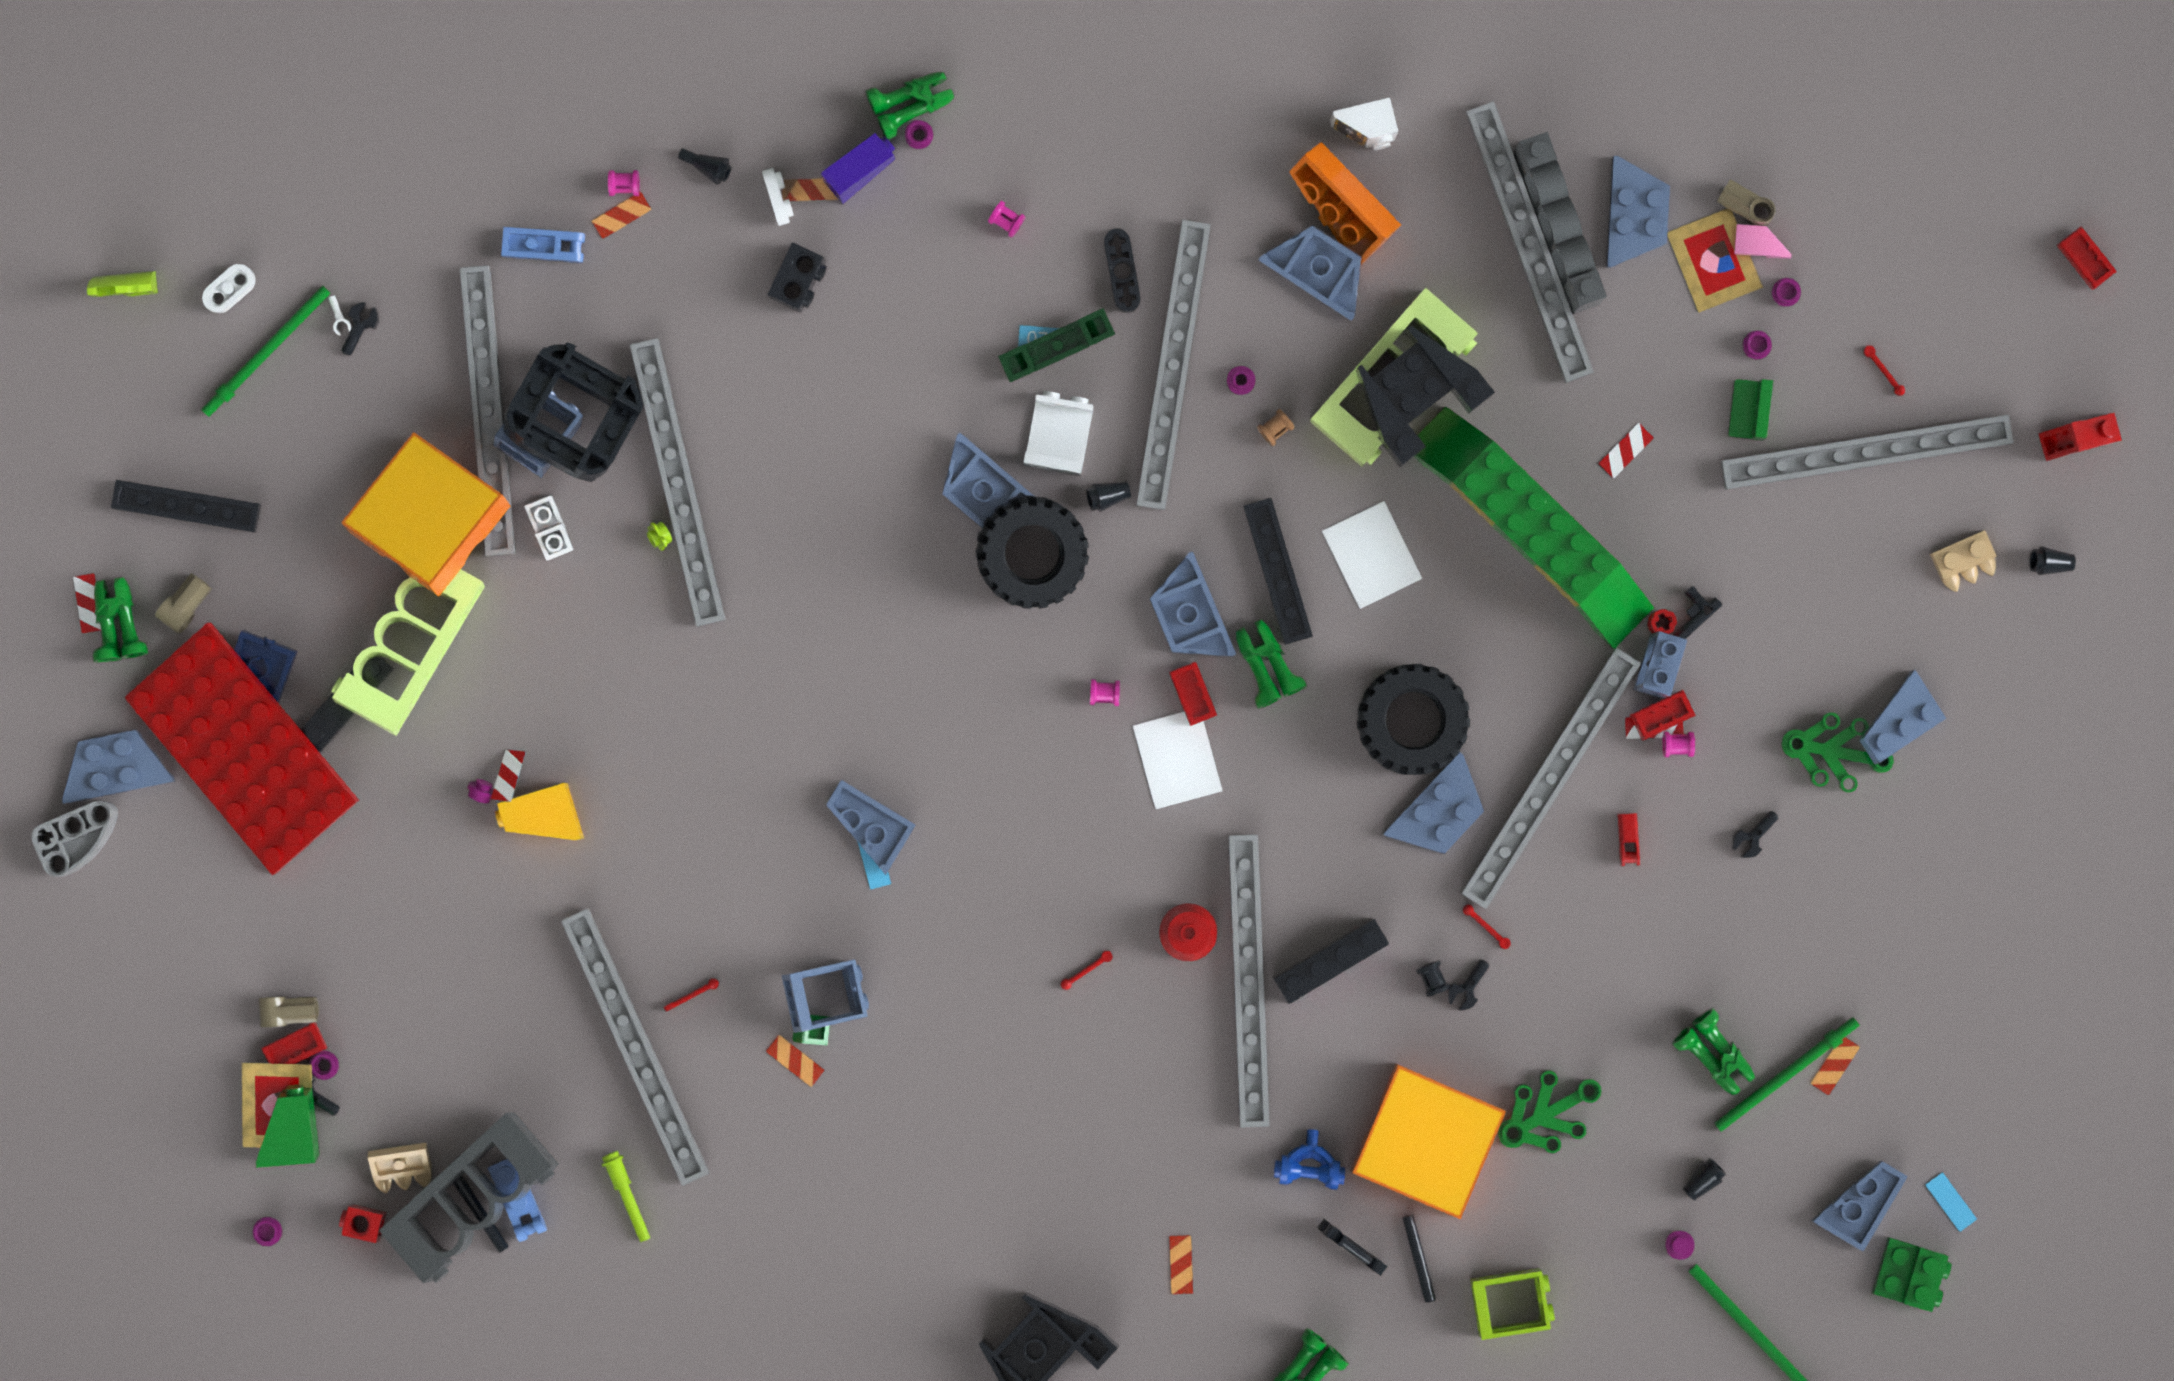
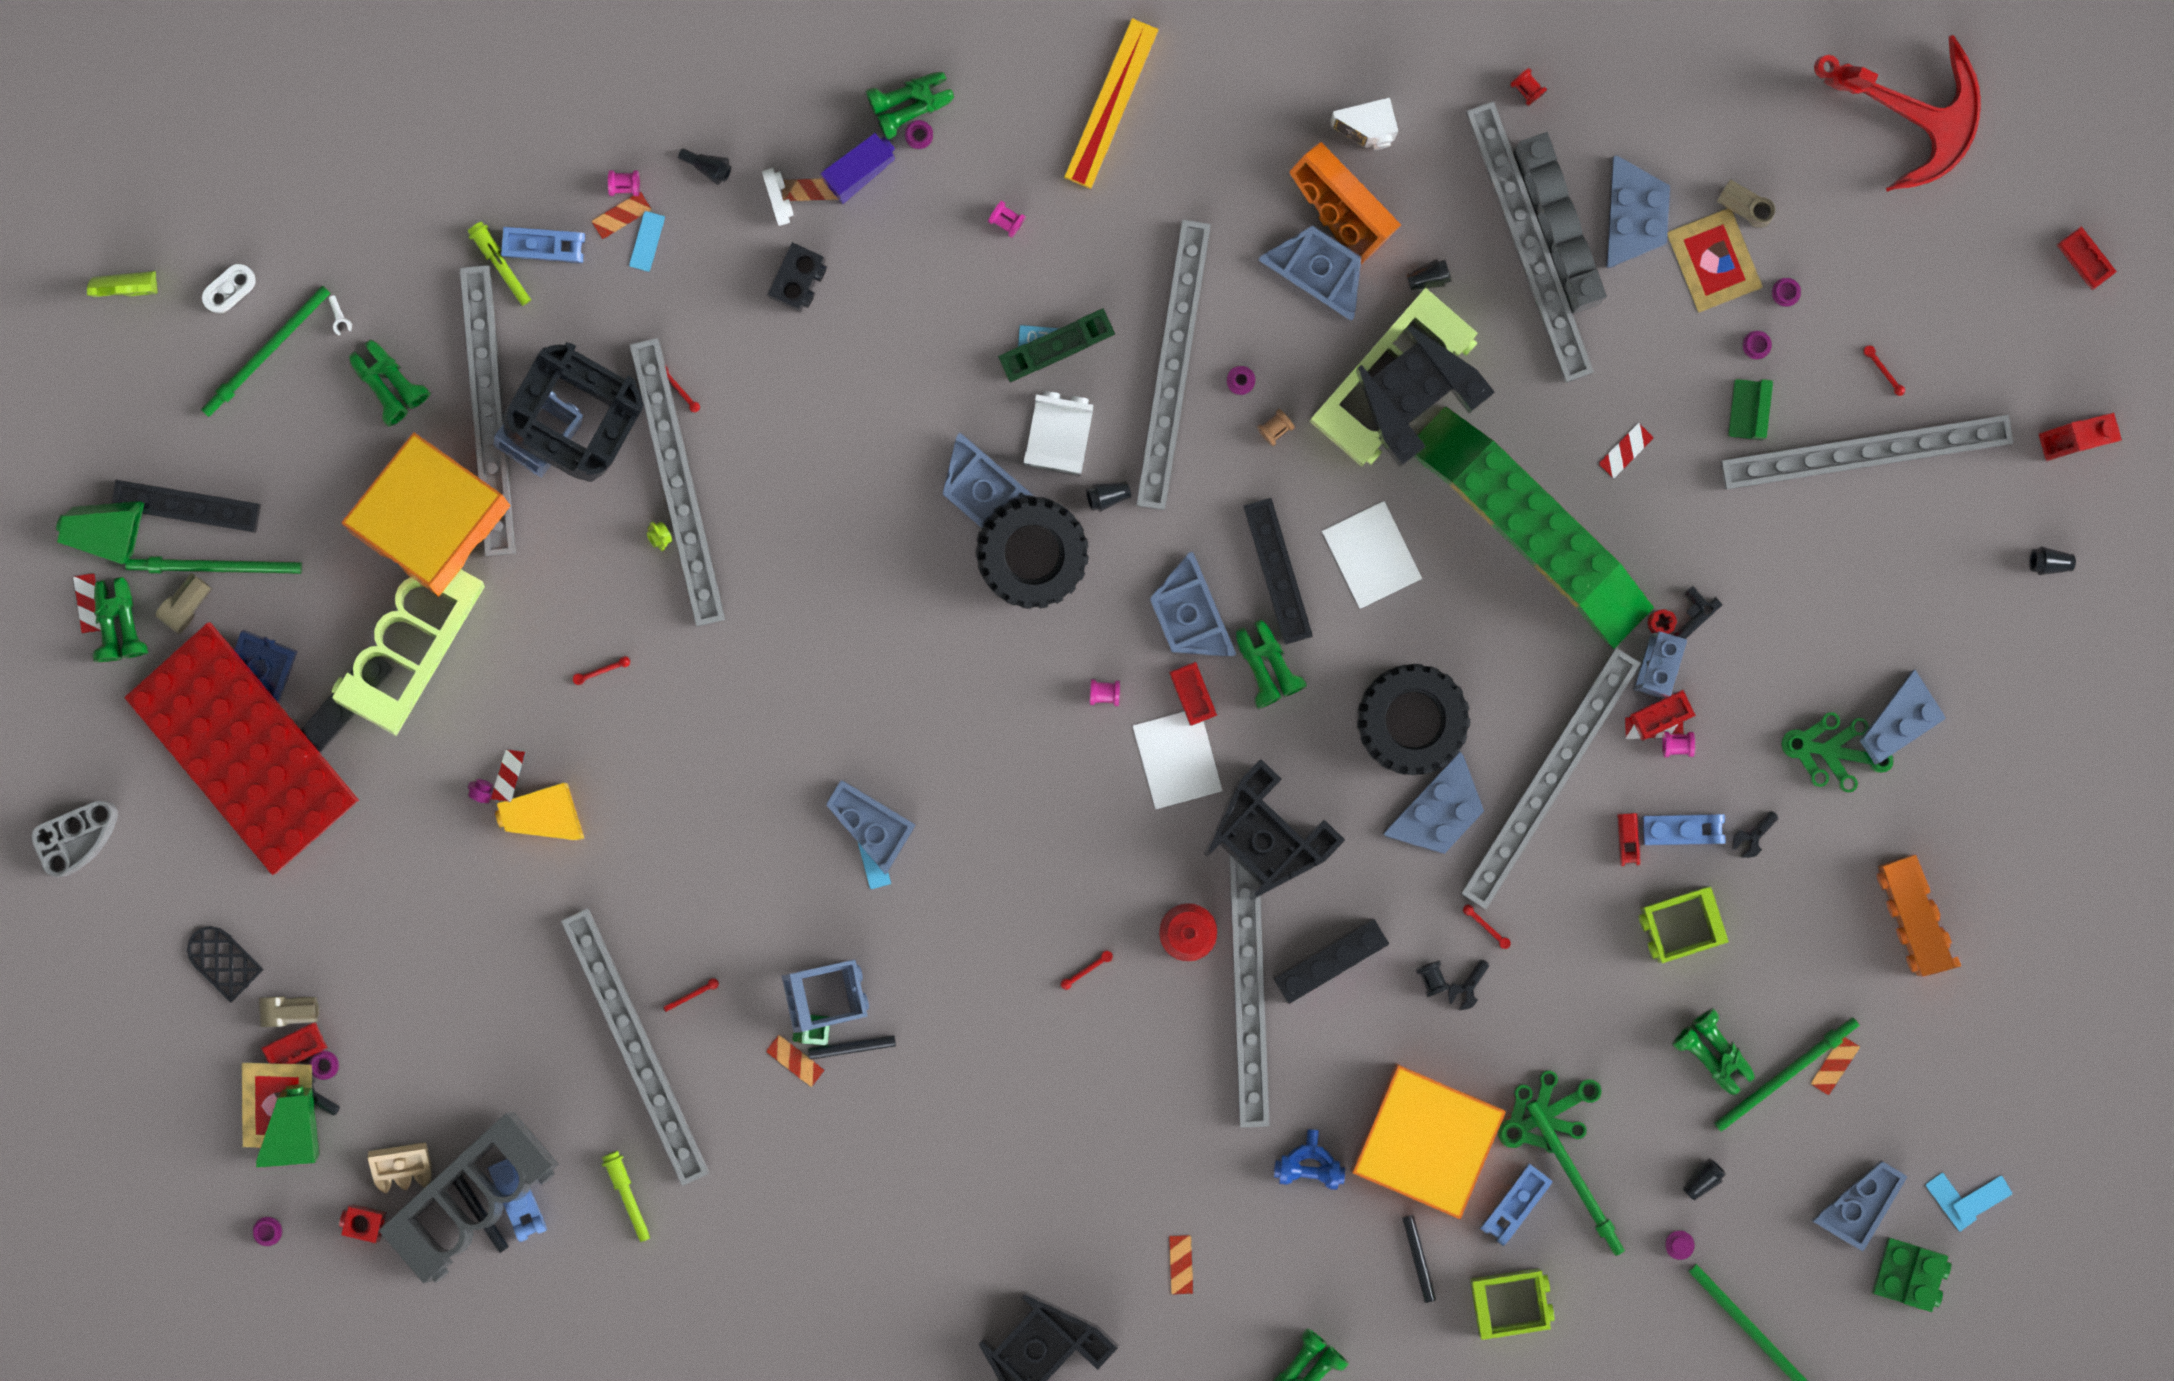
(102, 529): none -> green slope
(113, 766): sand blue wing -> none
(157, 565): none -> green bar
(203, 970): none -> black window
(359, 326): black bar -> none
(386, 368): none -> green piece
(490, 249): none -> lime pin
(548, 527): white slope -> none
(579, 679): none -> red hinge
(647, 241): none -> medium azure sticker
(693, 405): none -> red hinge
(852, 1047): none -> black bar
(1111, 103): none -> yellow tile
(1111, 251): black beam -> none
(1263, 839): none -> black wedge
(1348, 1244): black bar -> none
(1430, 275): none -> black cone
(1516, 1203): none -> medium blue plate
(1528, 87): none -> red bush
(1603, 1226): none -> green bar
(1682, 829): none -> medium blue plate
(1711, 915): none -> lime window
(1759, 241): bright pink slope -> none
(1916, 917): none -> orange wedge
(1949, 127): none -> red piece
(1963, 559): tan plate -> none
(1982, 1199): none -> medium azure sticker

